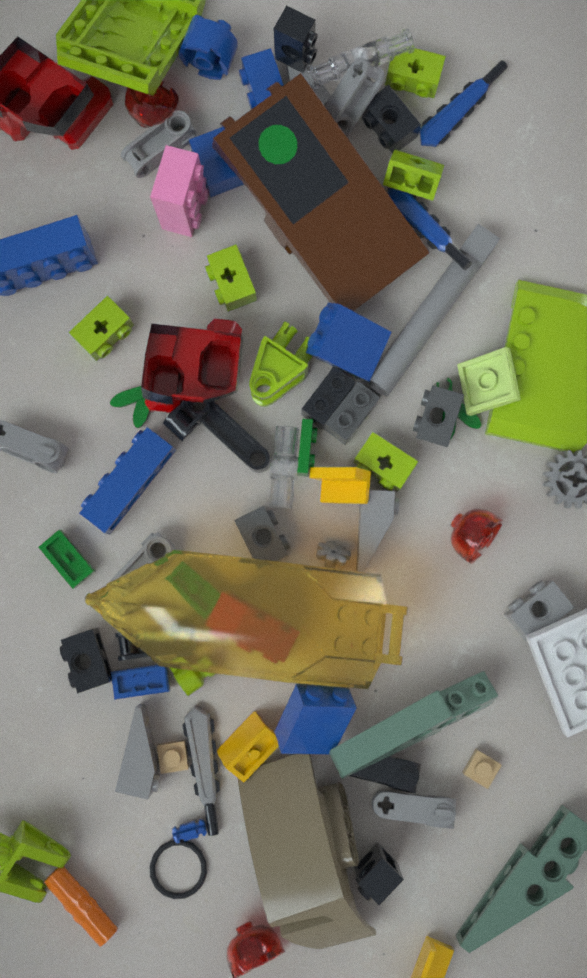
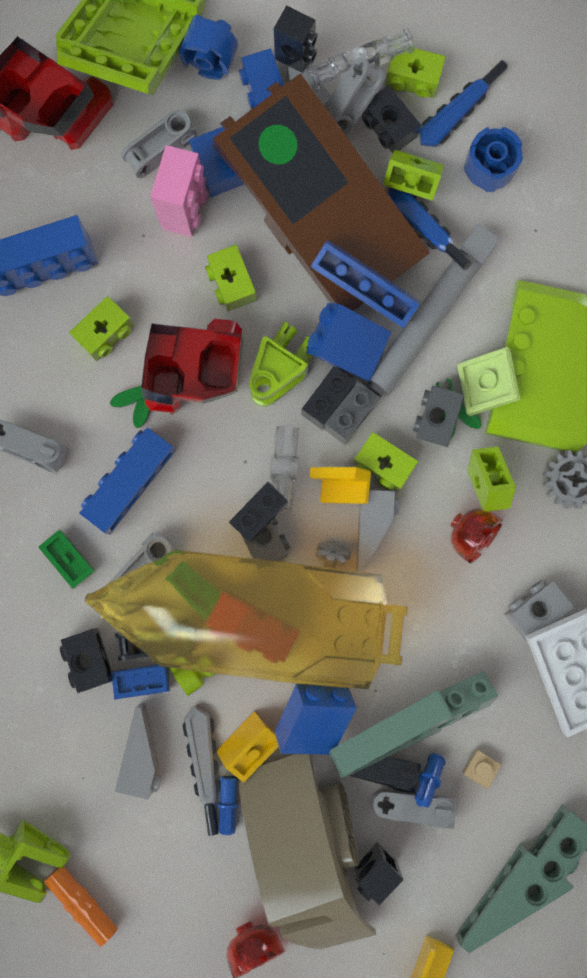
(151, 109): clear red cylinder -> none
(160, 888): black piece -> none
(173, 756): tan plate -> none
(185, 419): black piece -> none
(189, 830): blue piece -> none
(228, 805): none -> blue axle
(259, 512): none -> black brick
(308, 436): green plate -> none
(365, 284): none -> blue brick
(429, 780): none -> blue axle
(491, 479): none -> lime brick
(493, 158): none -> blue brick

